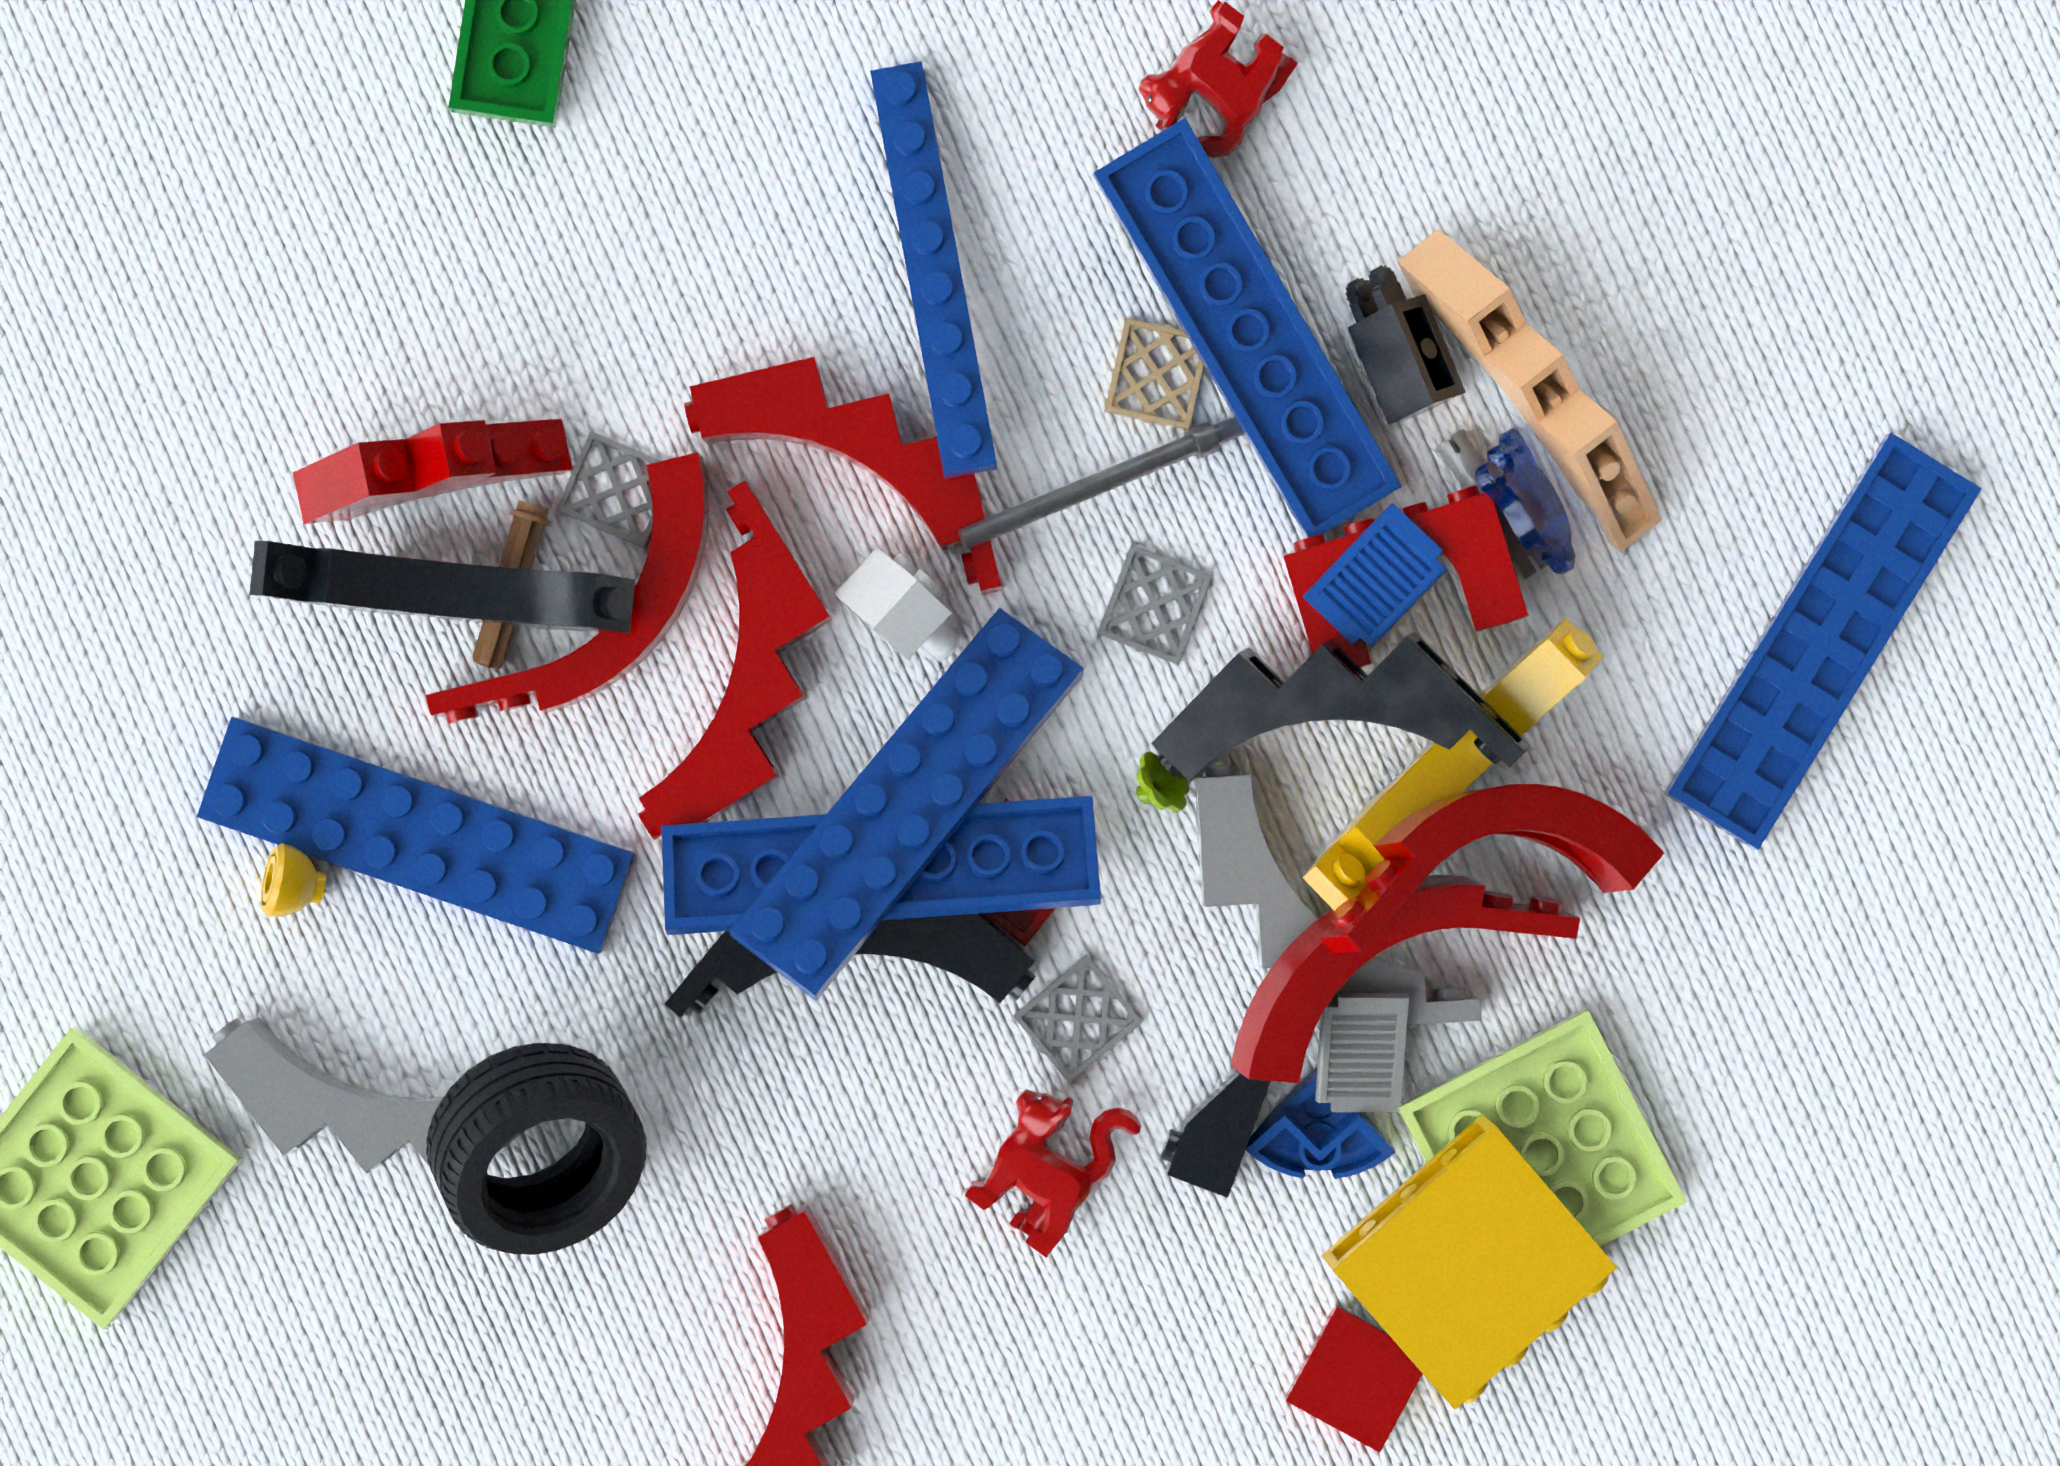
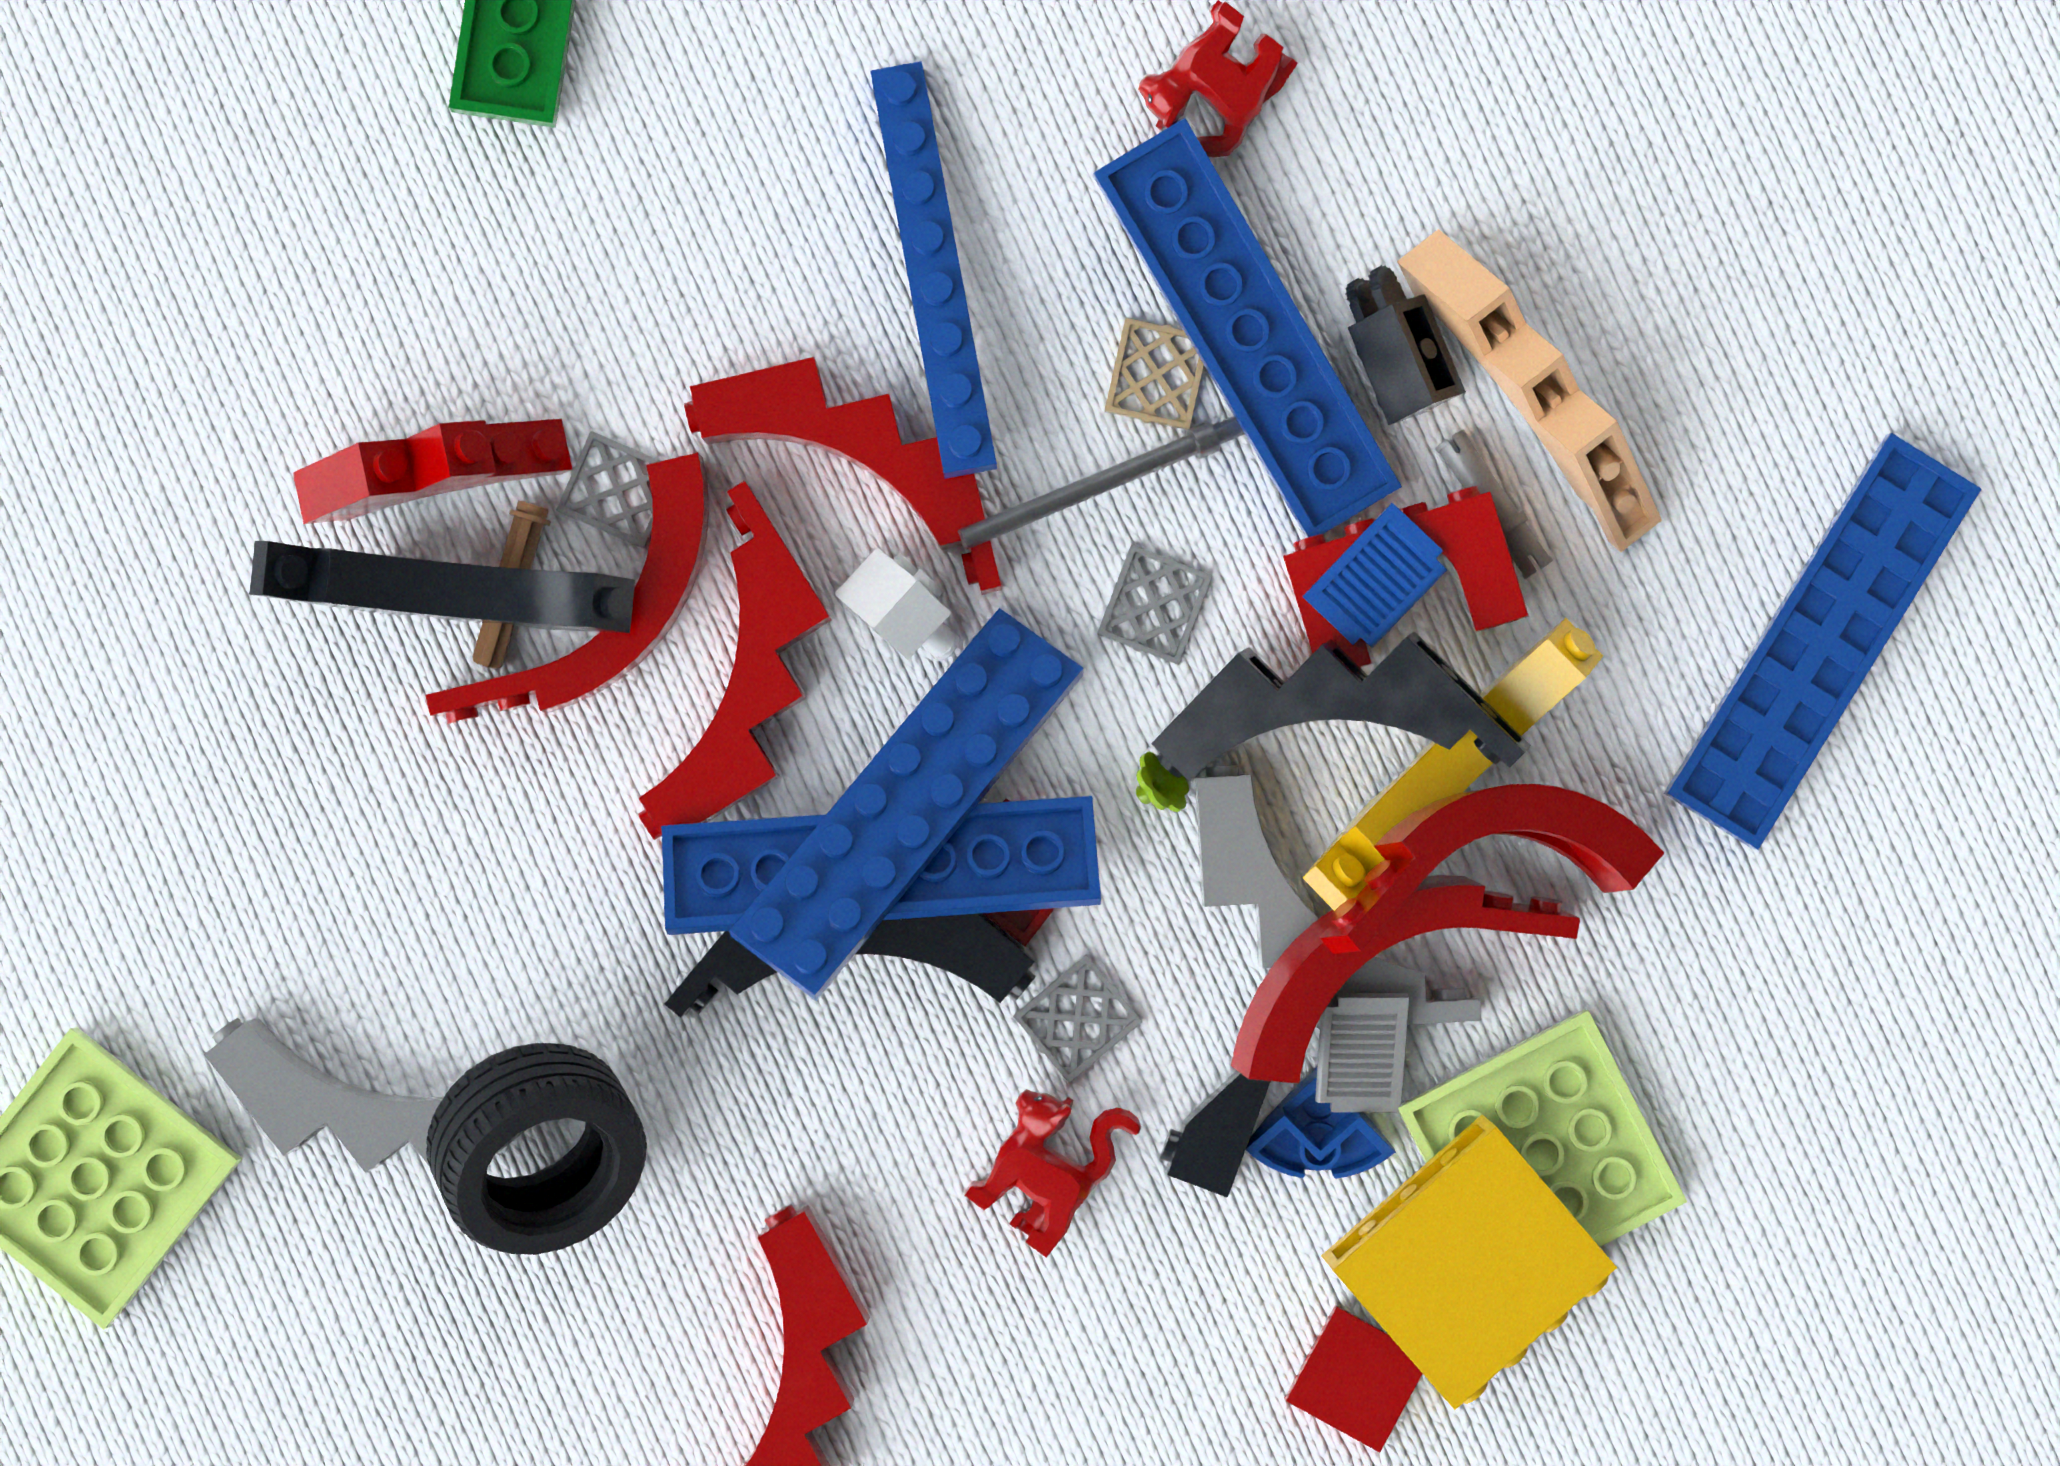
(290, 882): yellow brick -> none
(416, 835): blue plate -> none
(1528, 501): clear blue tile -> none

